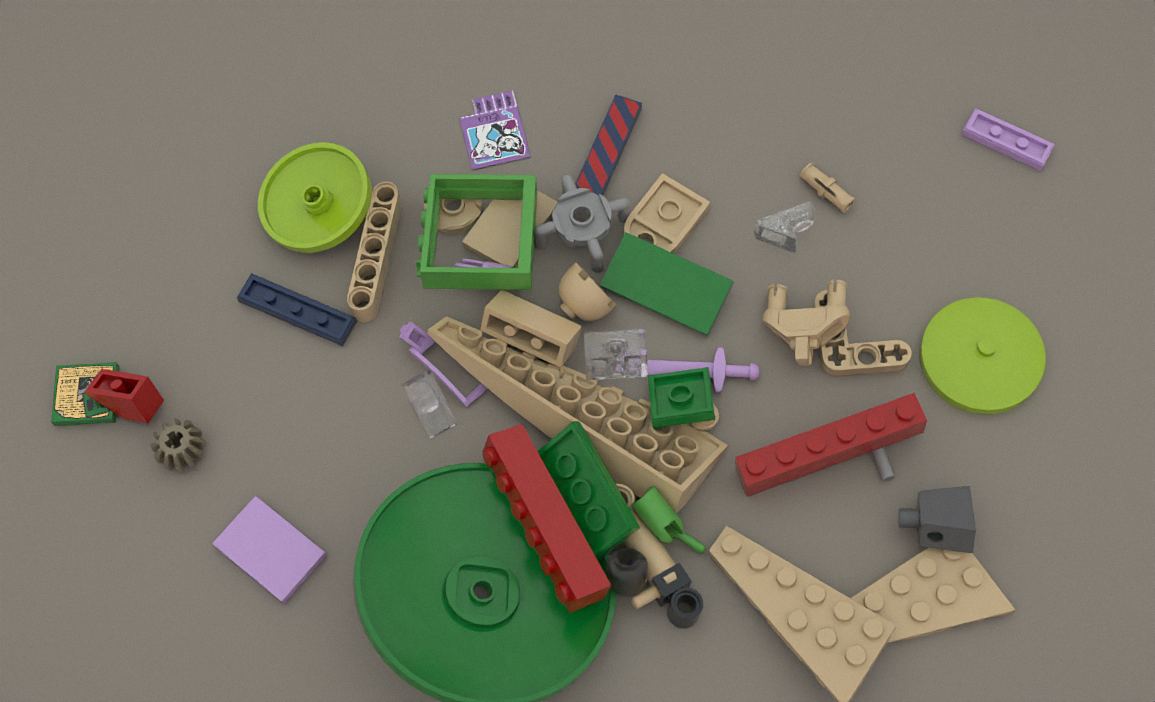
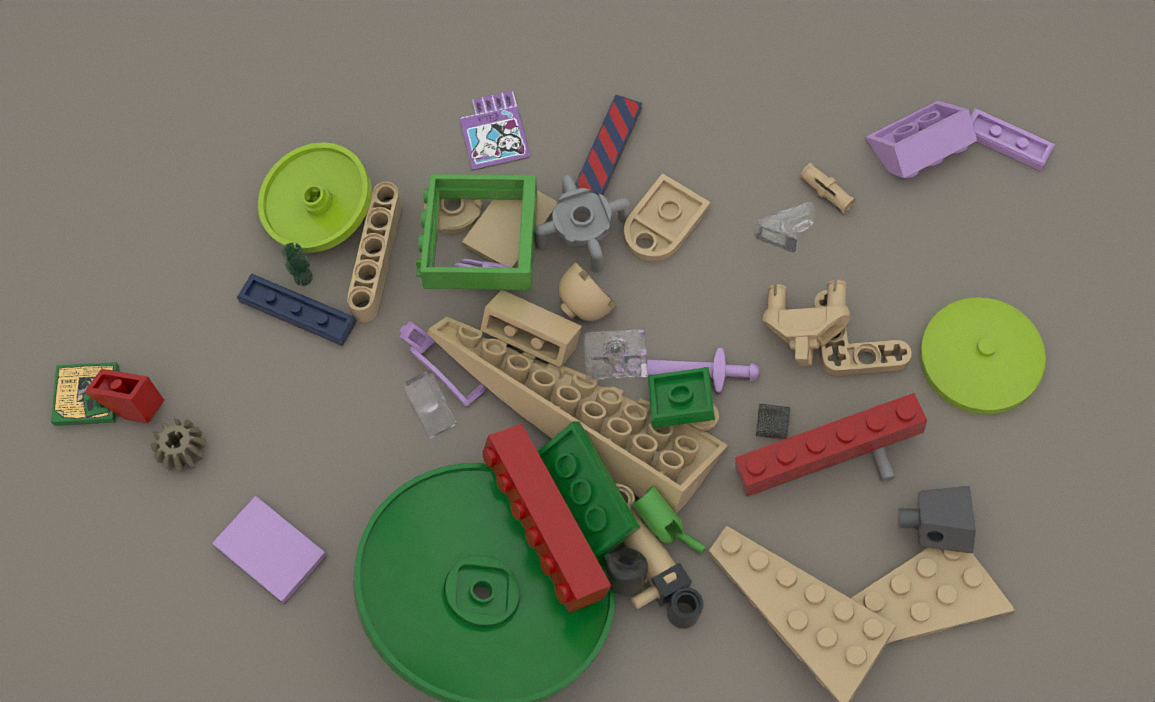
(297, 264): none -> clear green pin
(666, 284): green tile -> none
(773, 421): none -> clear smoke tile
(923, 138): none -> lavender slope

